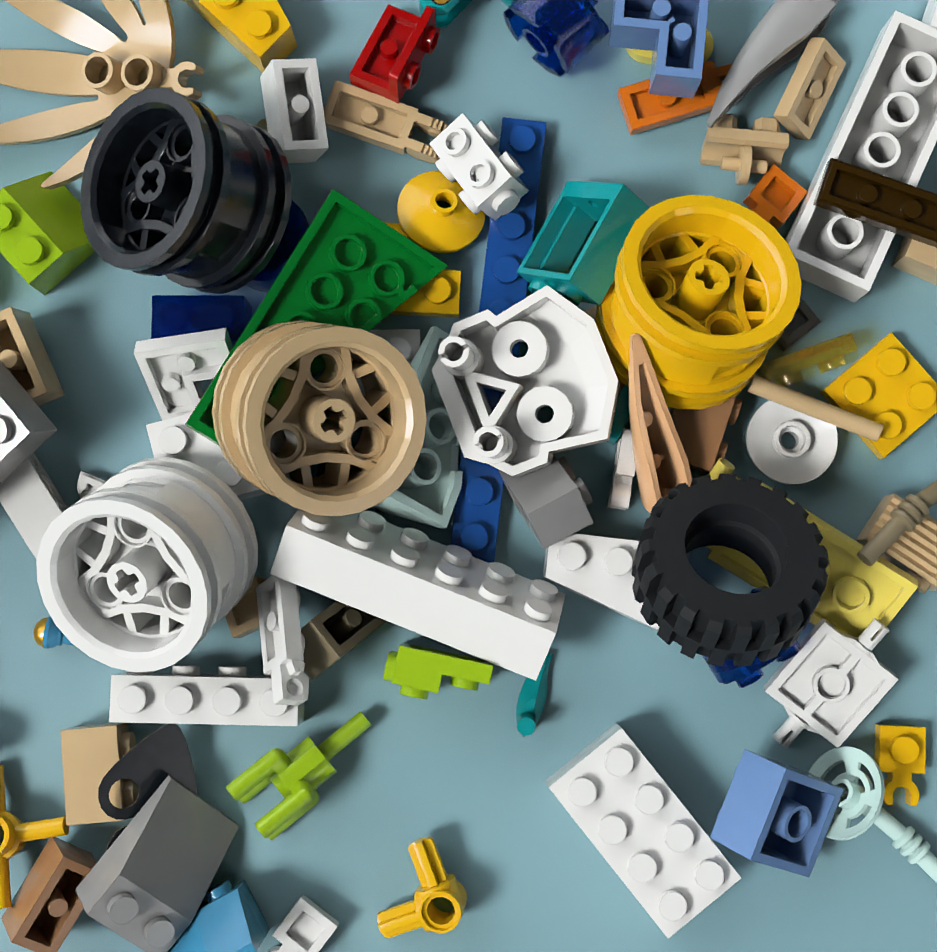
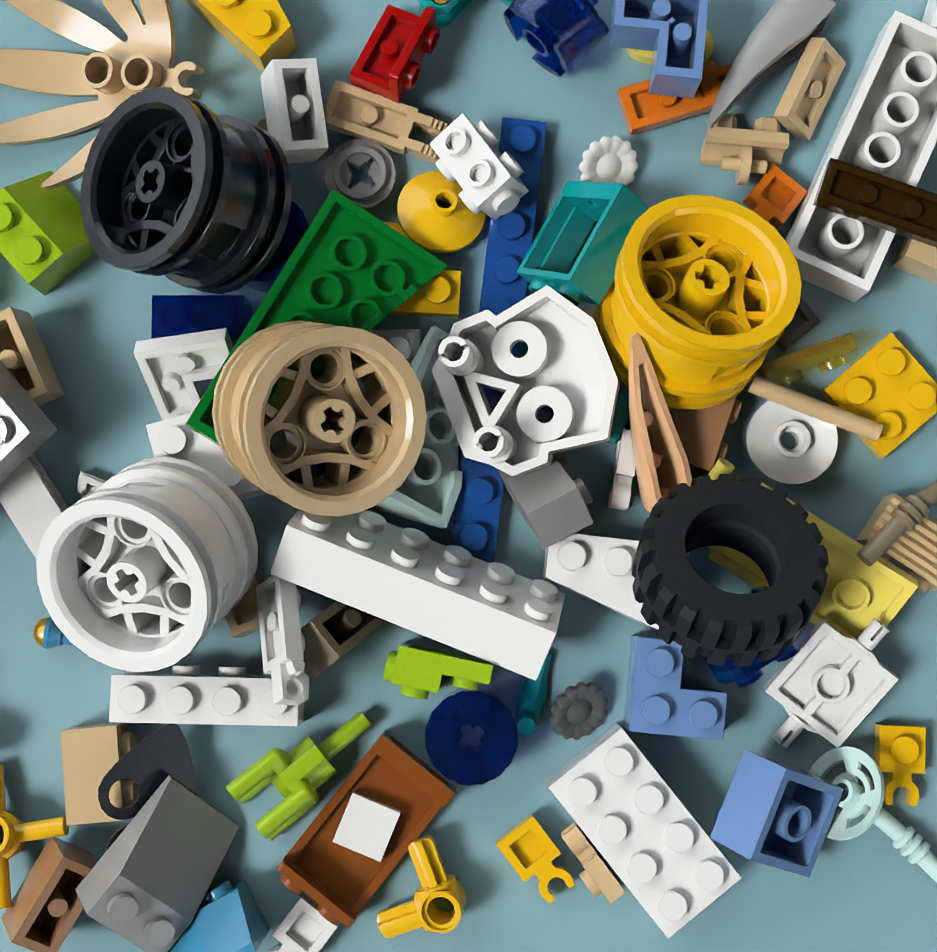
(344, 878): none -> dark orange panel
(359, 154): none -> light grey gear
(366, 826): none -> white piece
(470, 763): none -> clear blue brick
(531, 853): none -> yellow plate
(579, 710): none -> dark grey piece
(597, 874): none -> tan plate
(609, 161): none -> white piece
(659, 702): none -> medium blue brick

